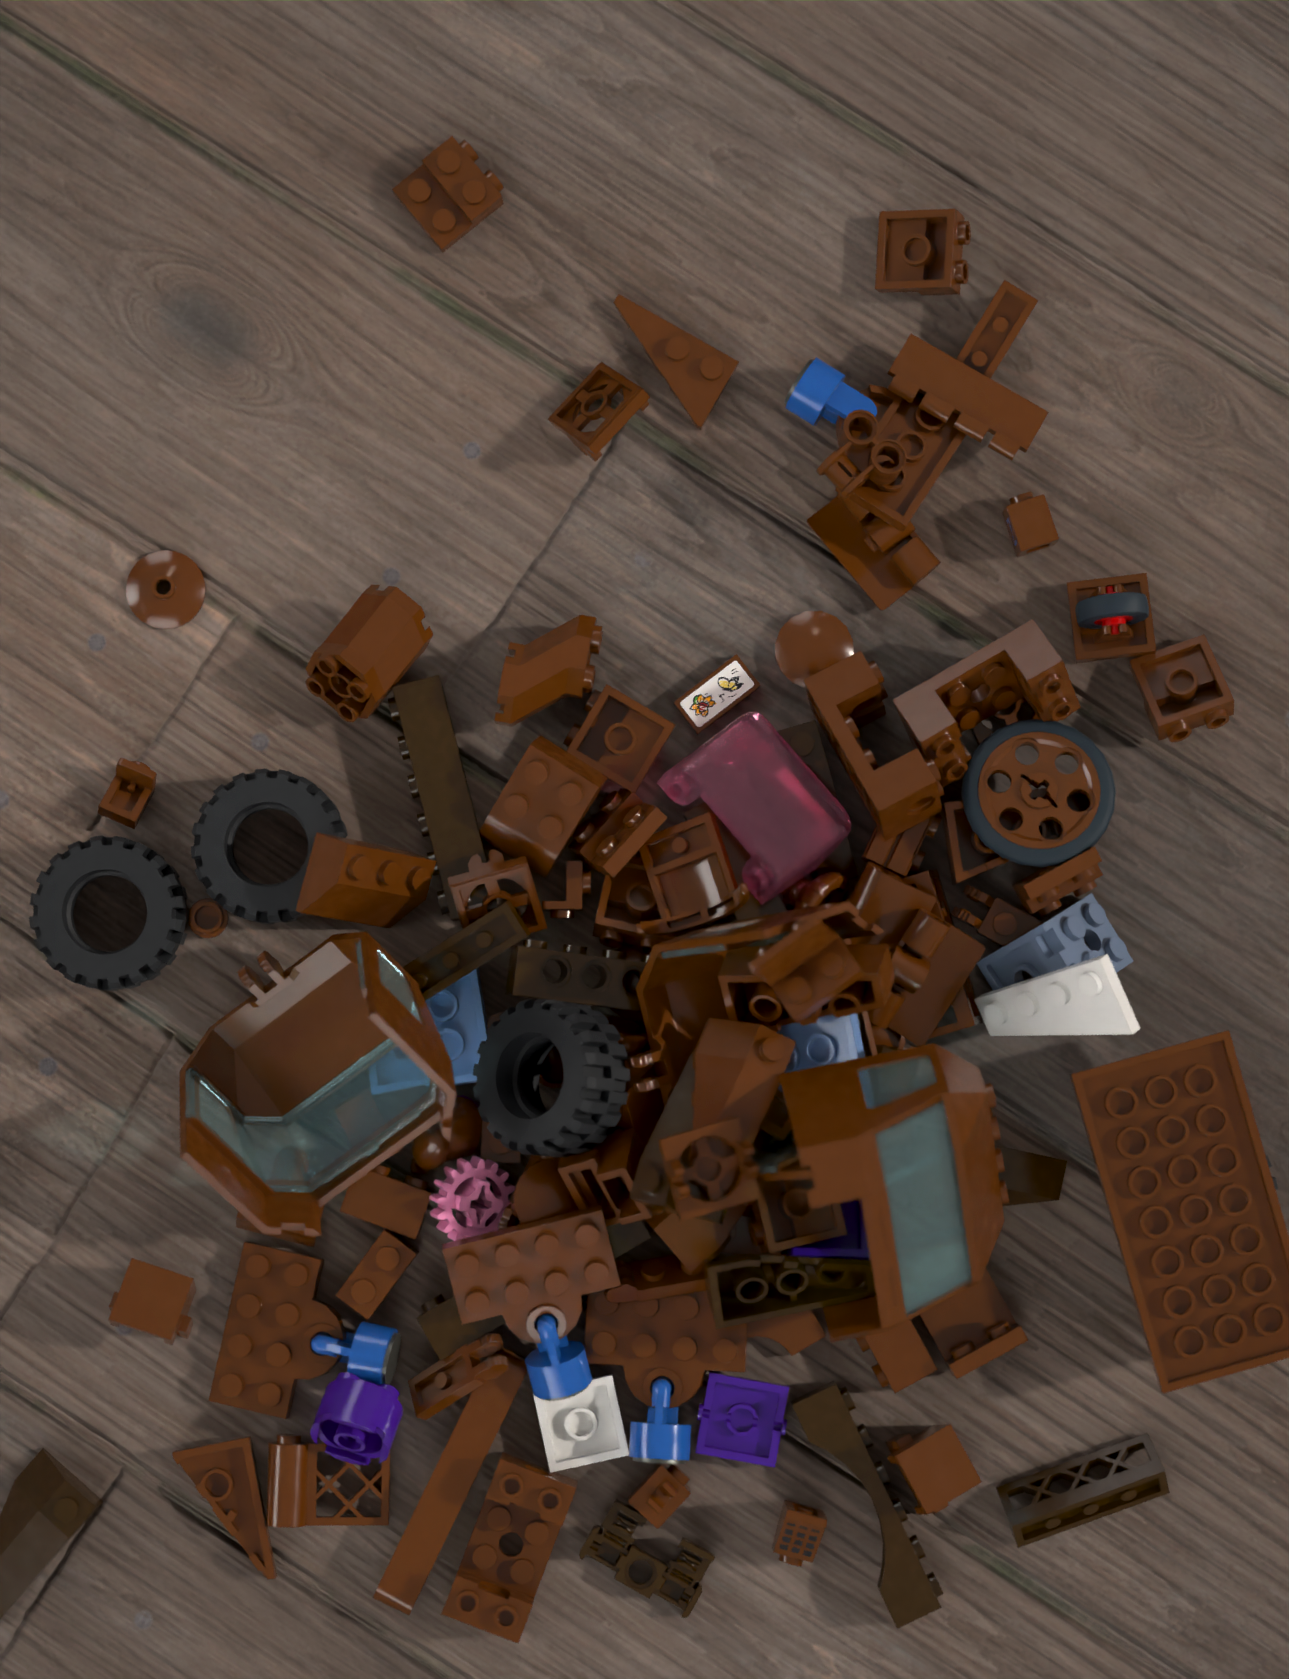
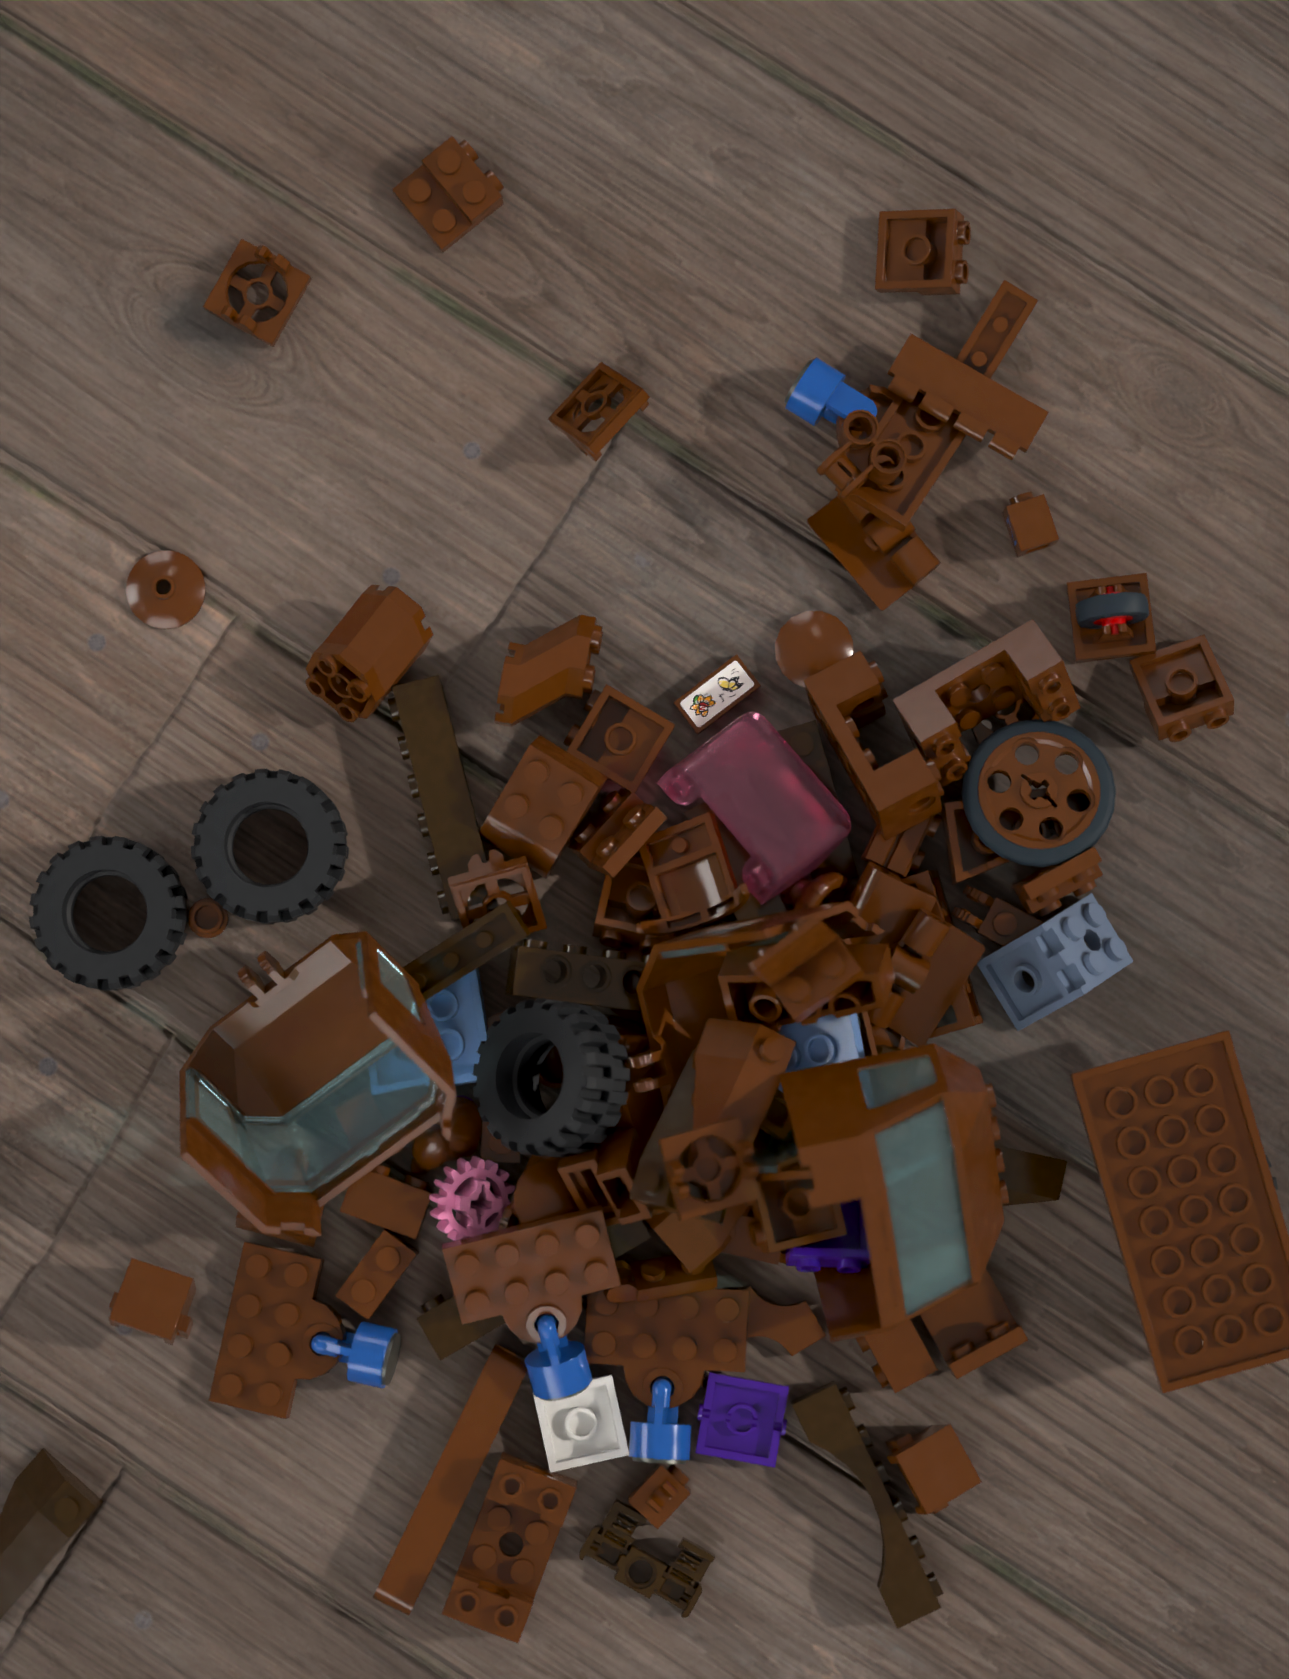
(128, 793): reddish brown bracket -> none
(230, 1482): reddish brown wing -> none
(245, 255): none -> reddish brown piece
(294, 1487): reddish brown piece -> none
(357, 1419): dark purple brick -> none
(363, 881): reddish brown slope -> none
(456, 1376): reddish brown hinge -> none
(577, 883): reddish brown bracket -> none
(689, 366): reddish brown wing -> none
(773, 1286): dark brown wedge -> none
(798, 1533): reddish brown slope -> none
(1062, 1002): white wing -> none
(1084, 1502): dark brown fence -> none

